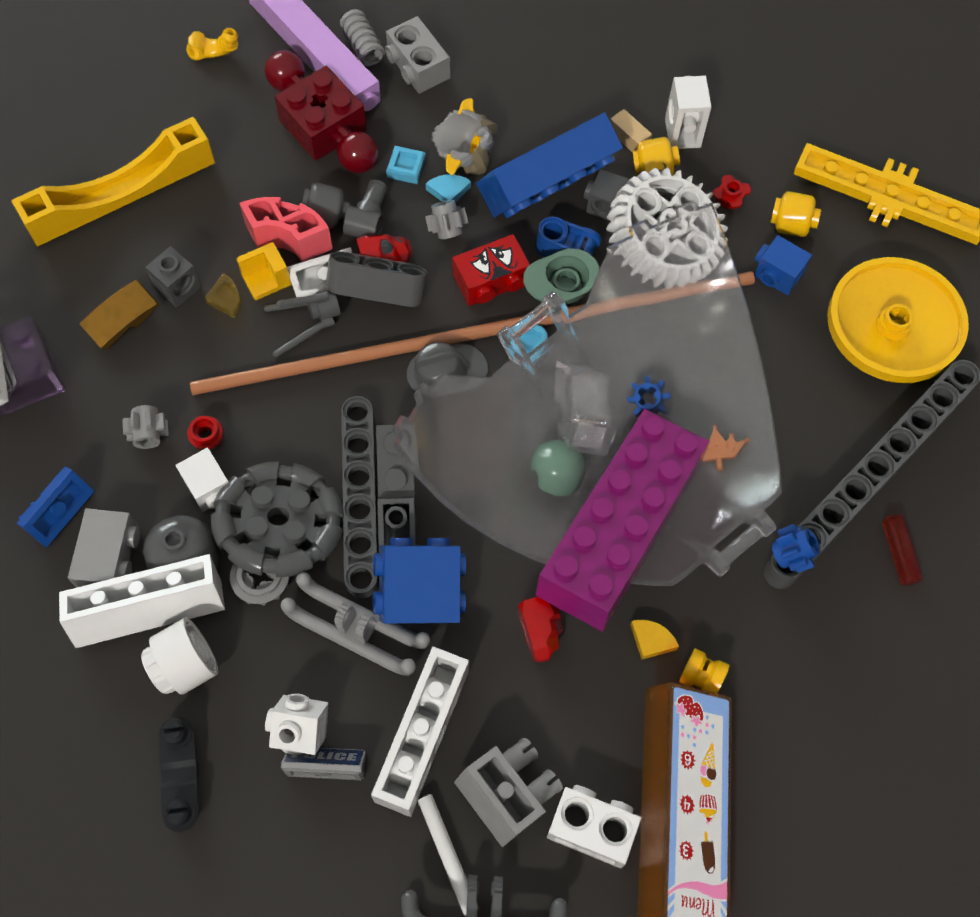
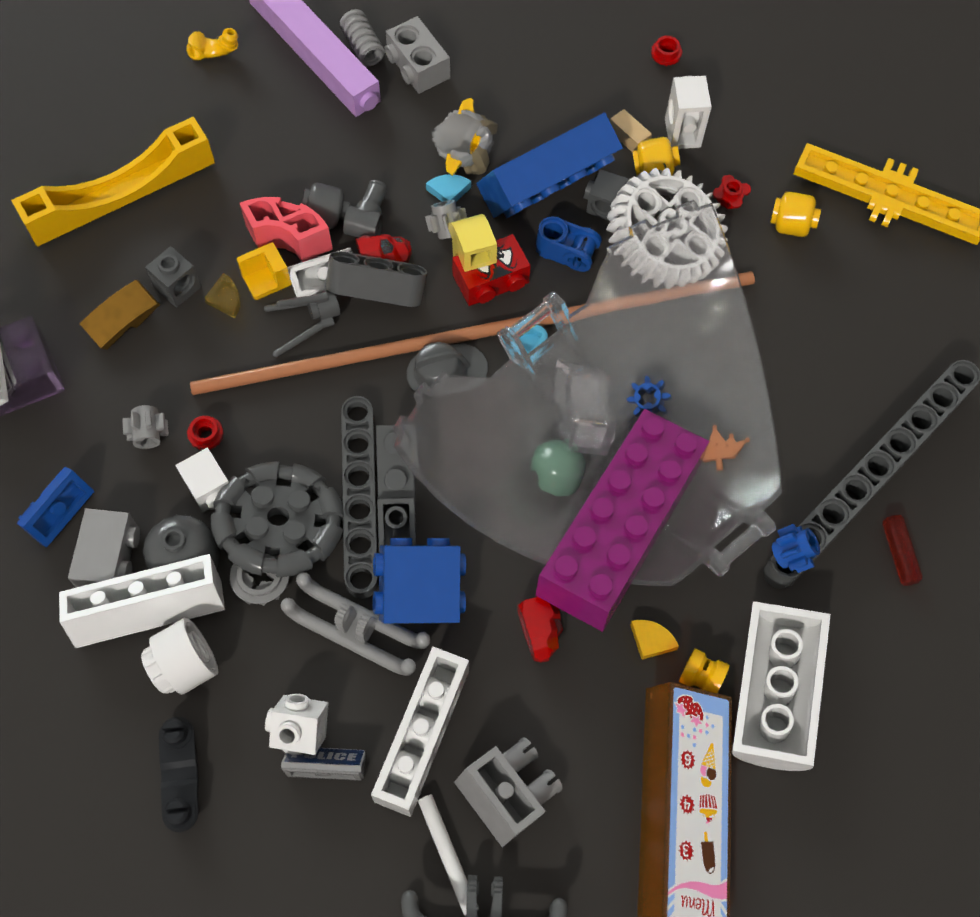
(321, 112): dark red brick -> none
(406, 164): medium azure tile -> none
(473, 242): none -> light yellow brick
(566, 272): sand green piece -> none
(590, 836): white brick -> none
(666, 50): none -> red plate
(781, 264): blue brick -> none
(781, 687): none -> white brick
(897, 320): yellow dish -> none

